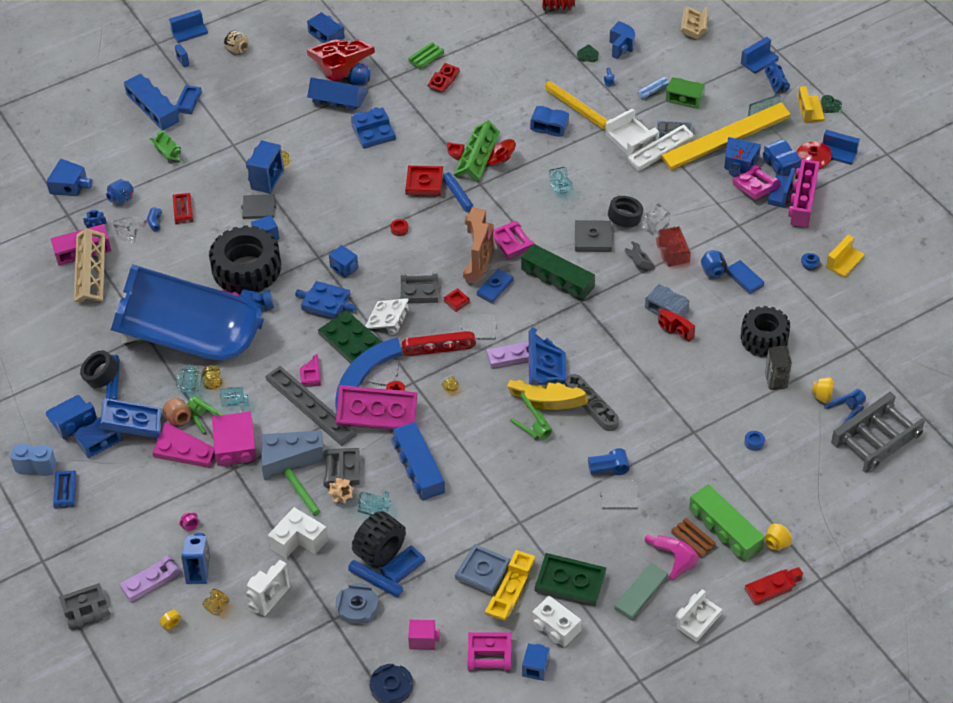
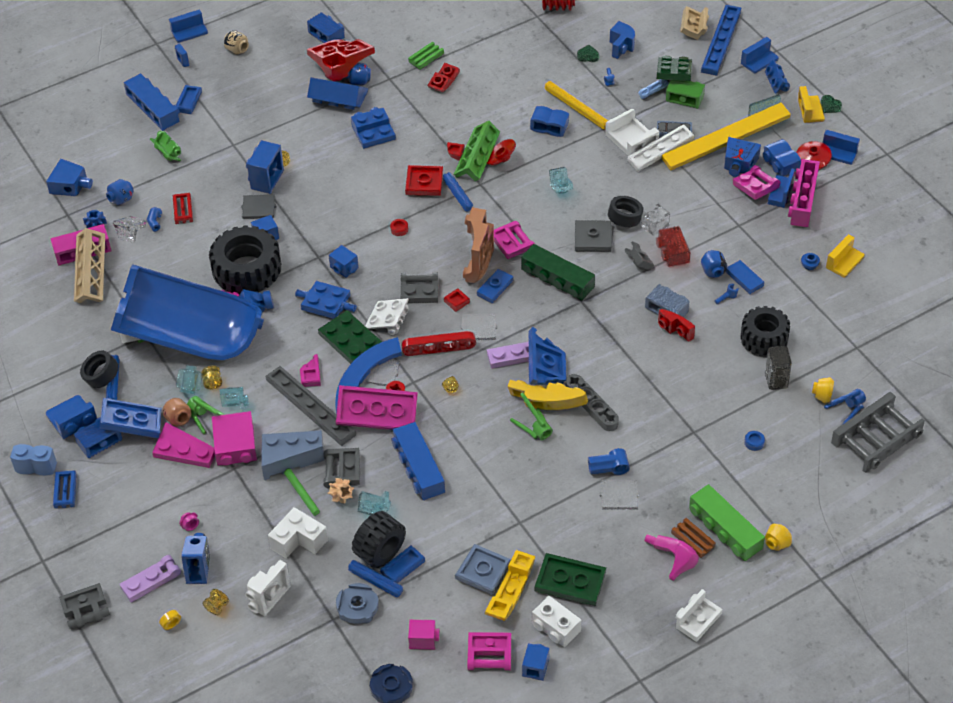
(641, 591): sand green tile -> none
(674, 68): none -> dark green plate
(721, 40): none -> blue tile
(730, 293): none -> blue hand
(773, 585): red hinge -> none

